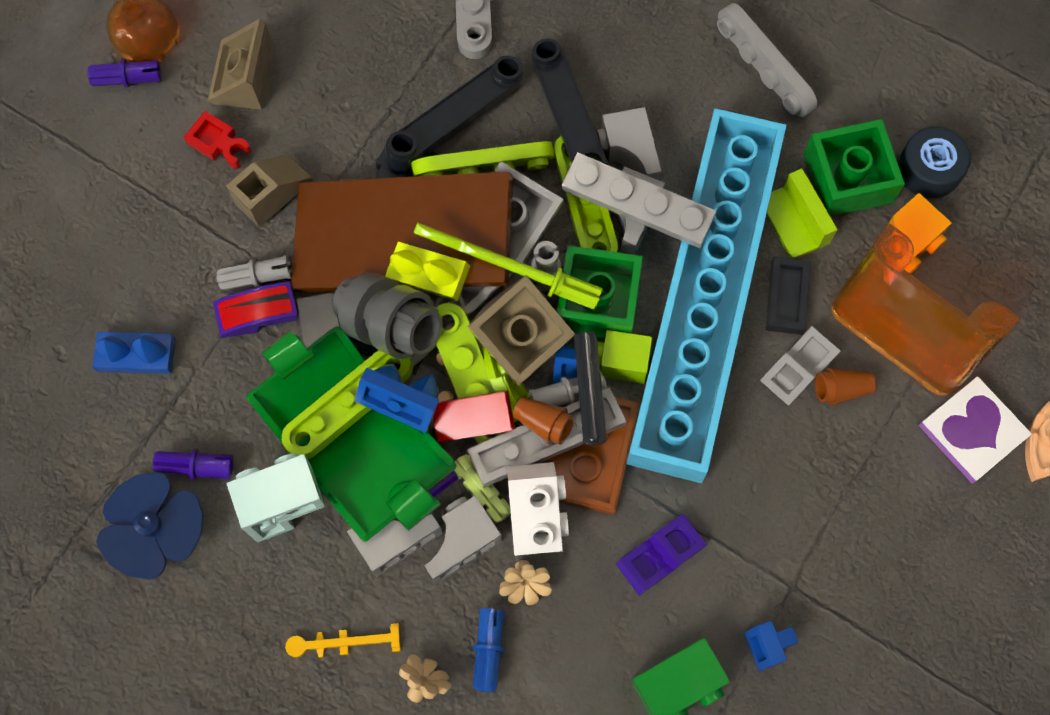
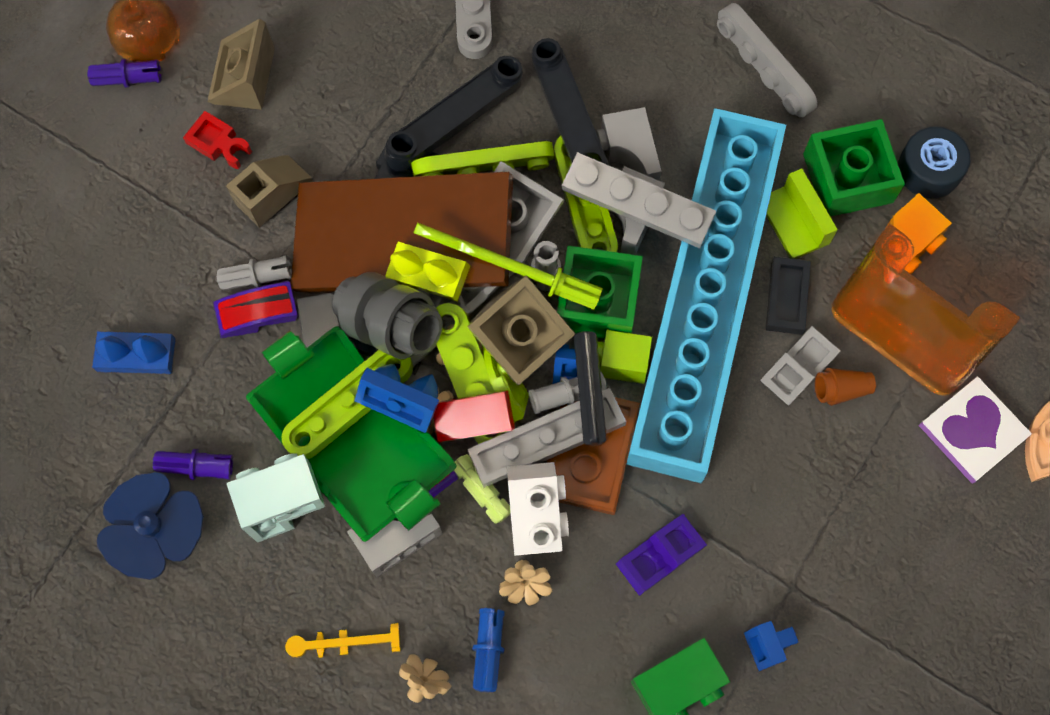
(466, 538): light grey arch -> none
(544, 419): dark orange cone -> none

